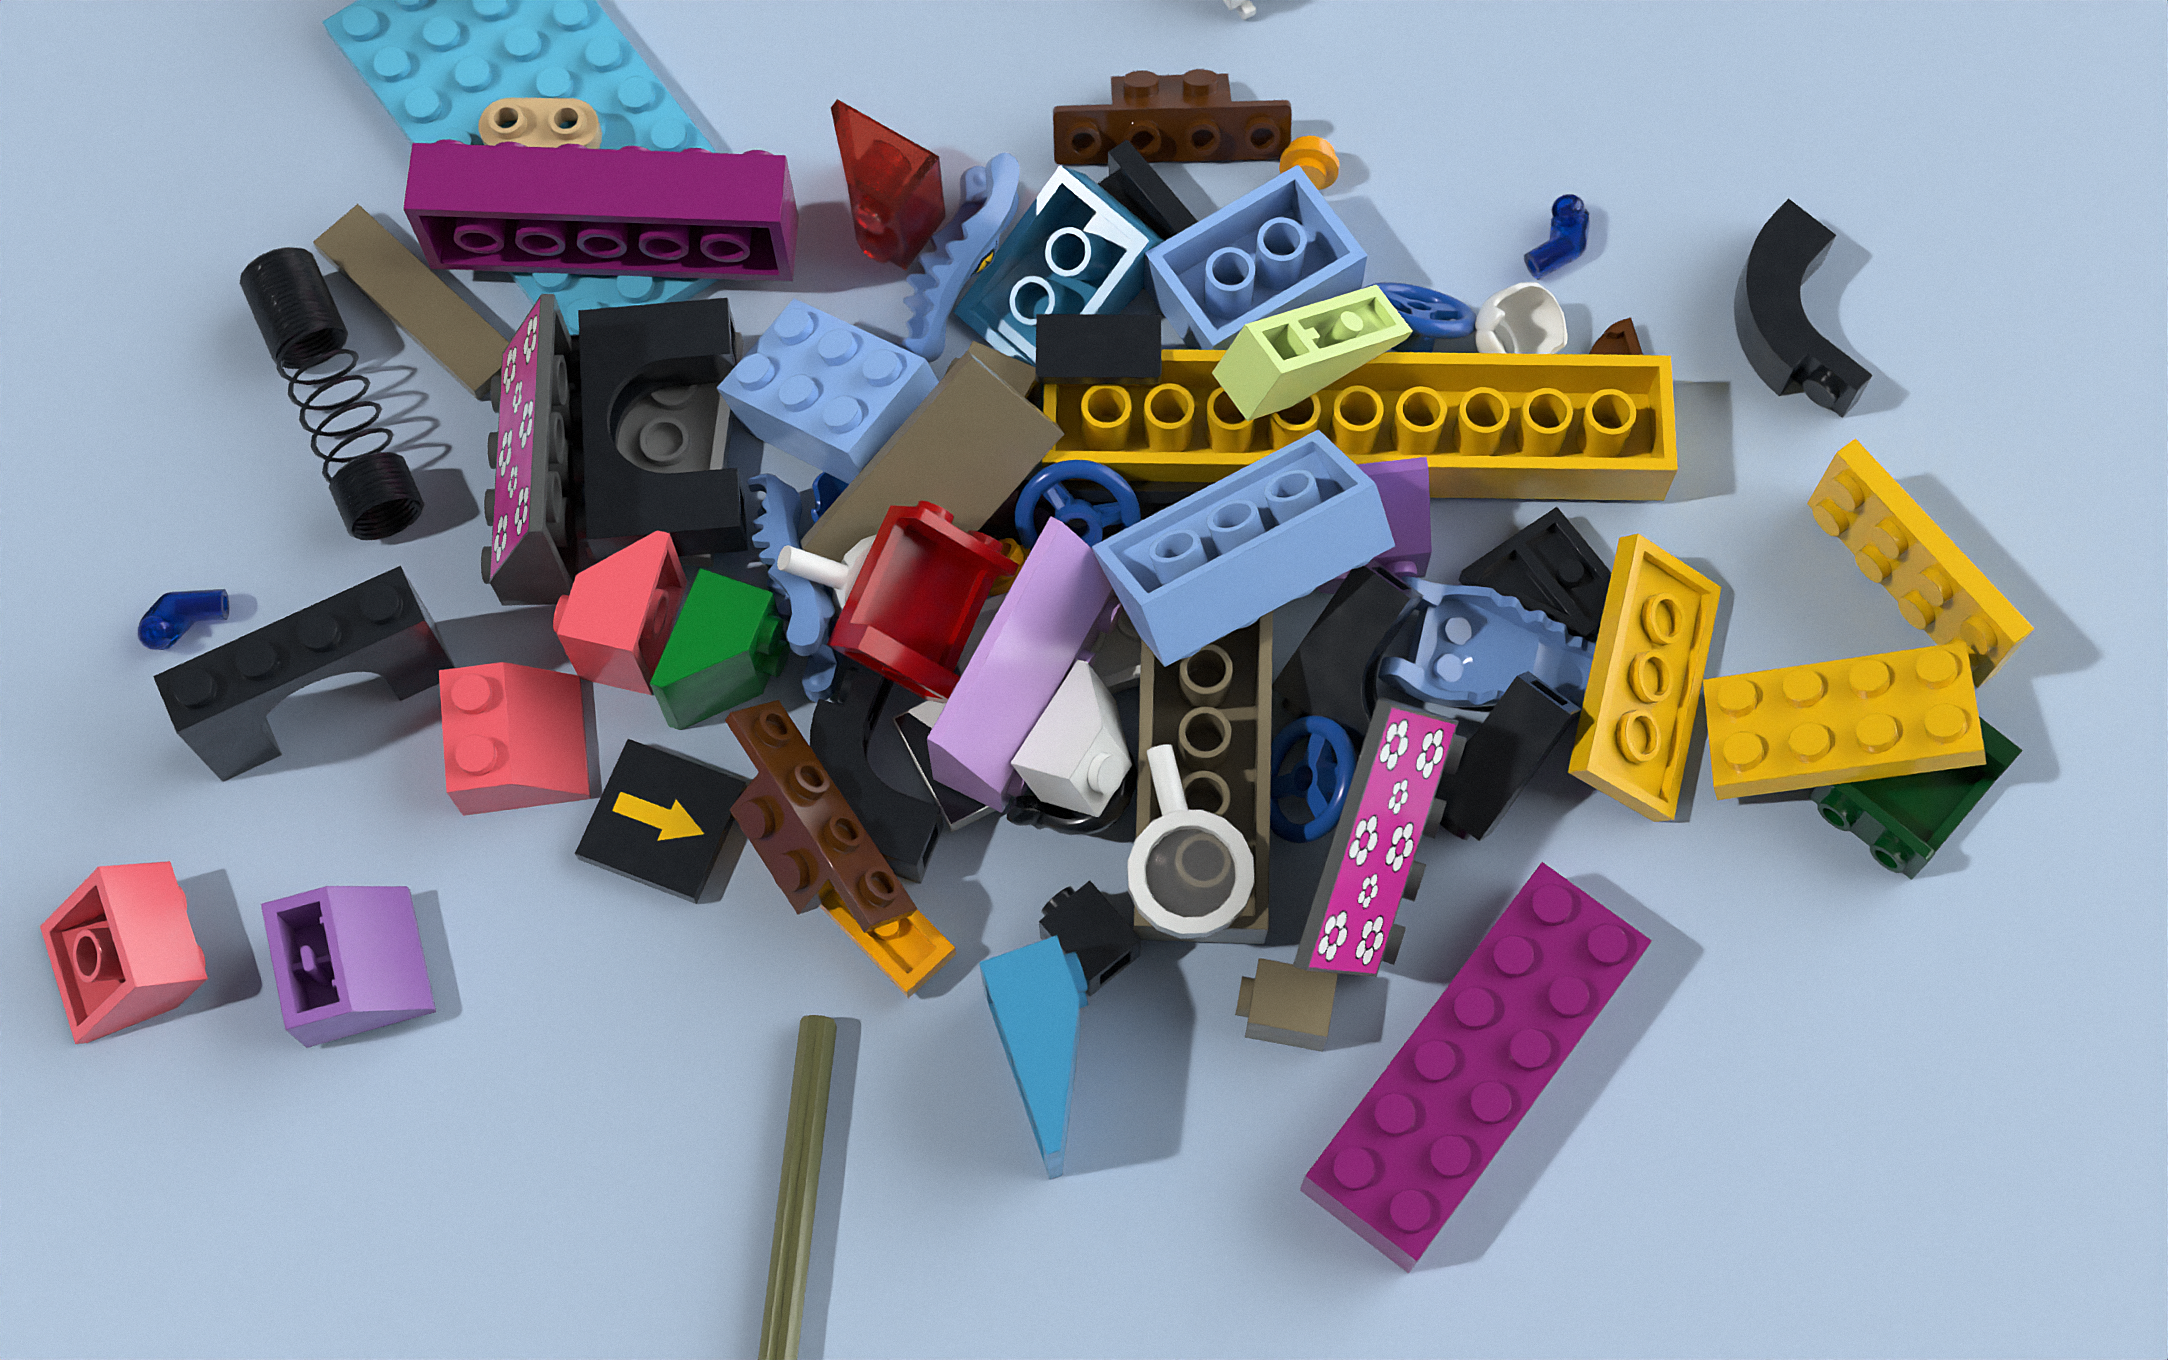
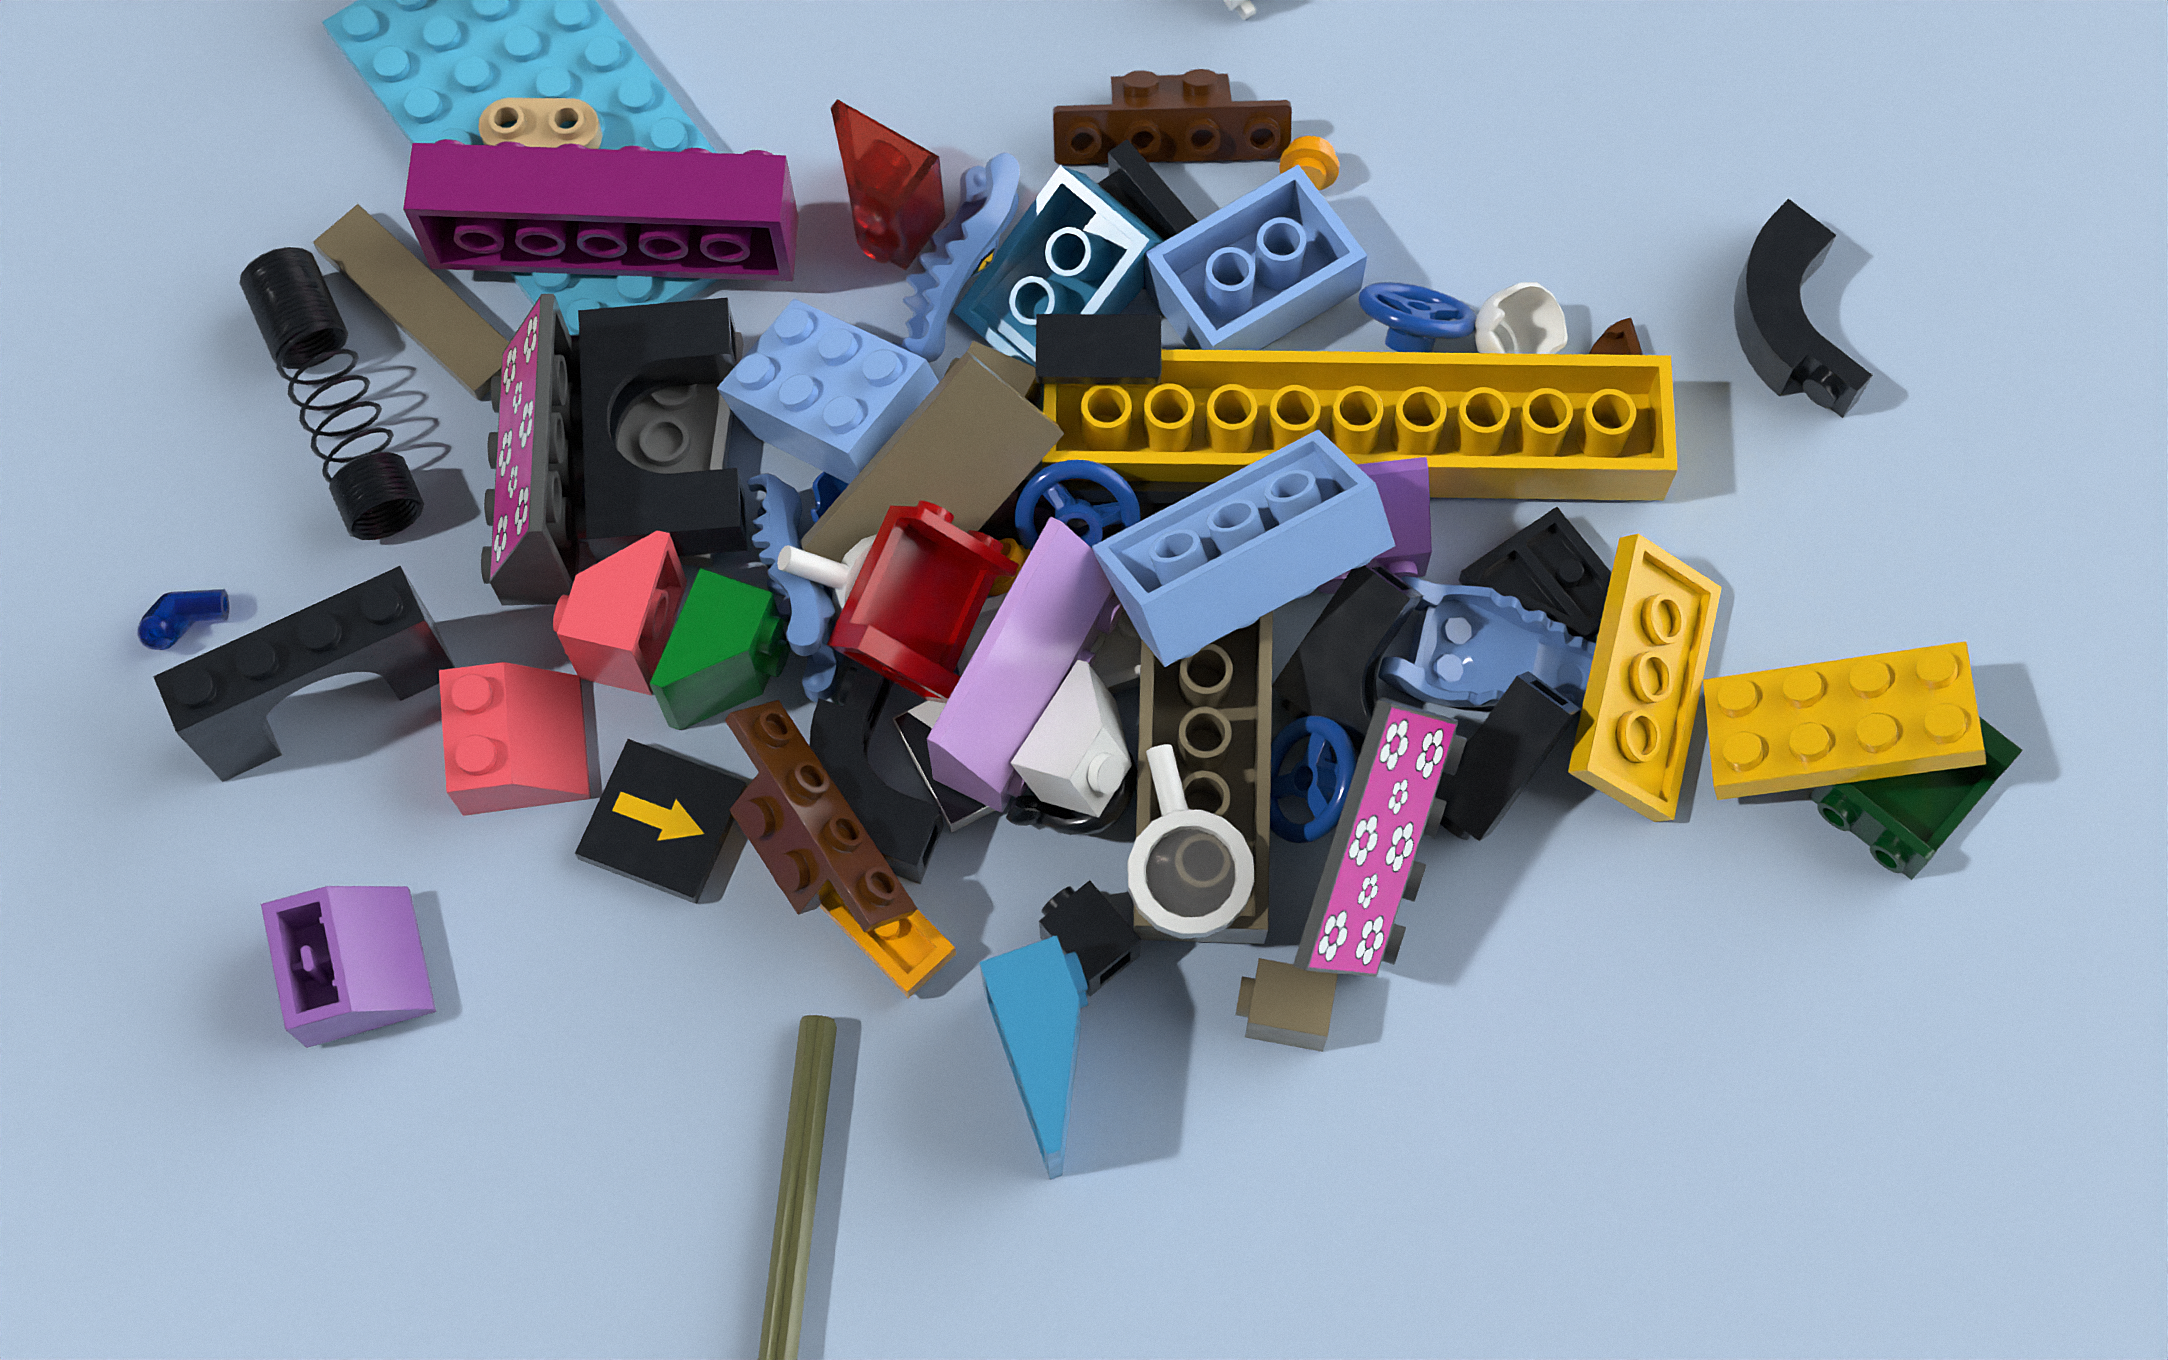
(123, 949): coral slope -> none
(1306, 349): yellowish green slope -> none
(1474, 1067): magenta brick -> none
(1567, 237): clear blue arm -> none
(1916, 561): yellow plate -> none

